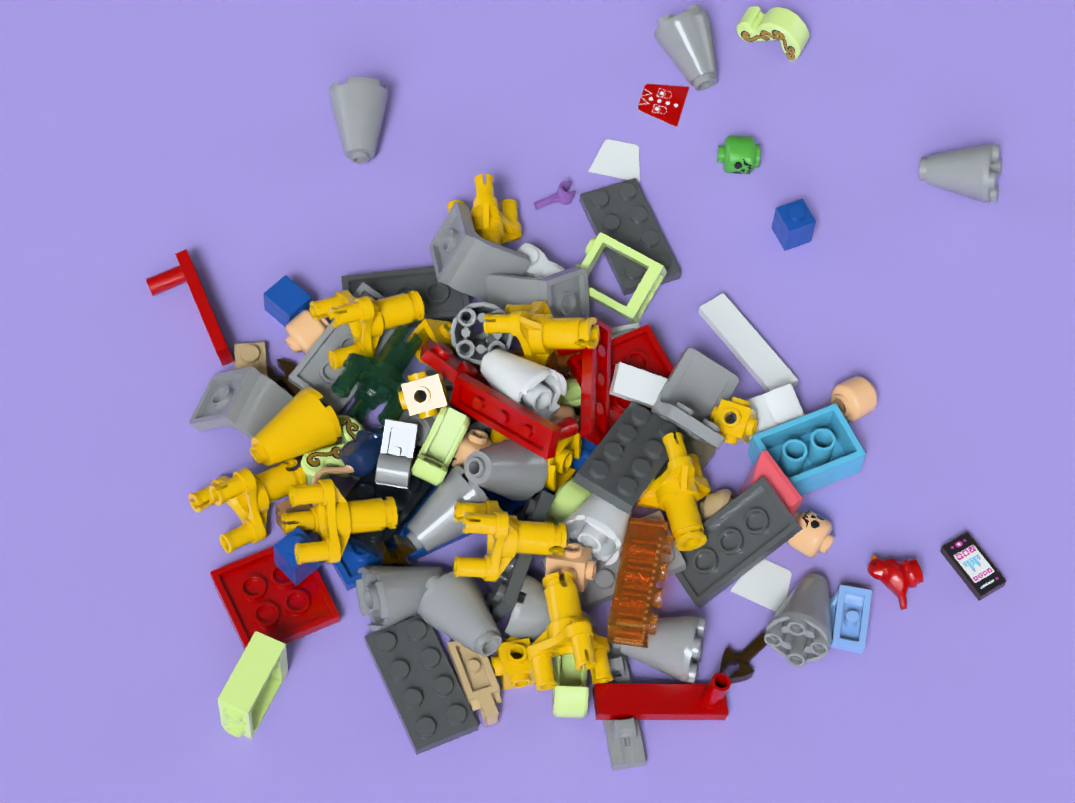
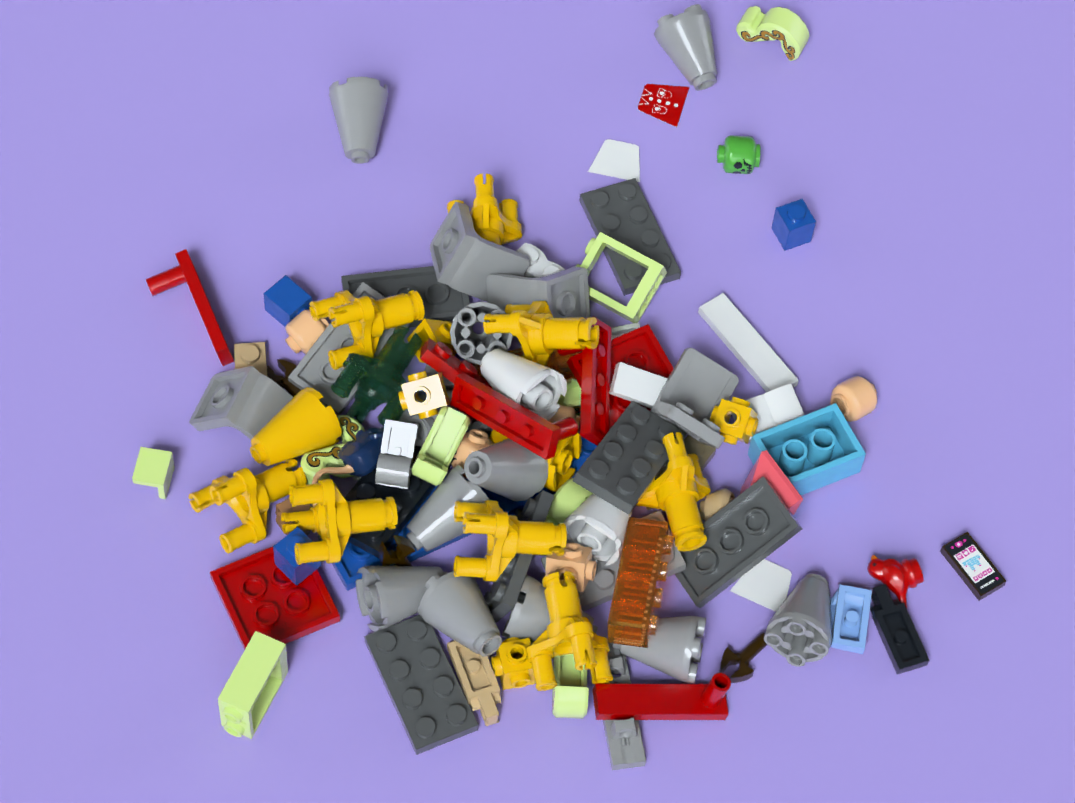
(154, 469): none -> yellowish green panel
(561, 196): medium lavender hand -> none
(814, 535): light nougat head -> none
(897, 632): none -> black hinge
(965, 171): light grey cone -> none

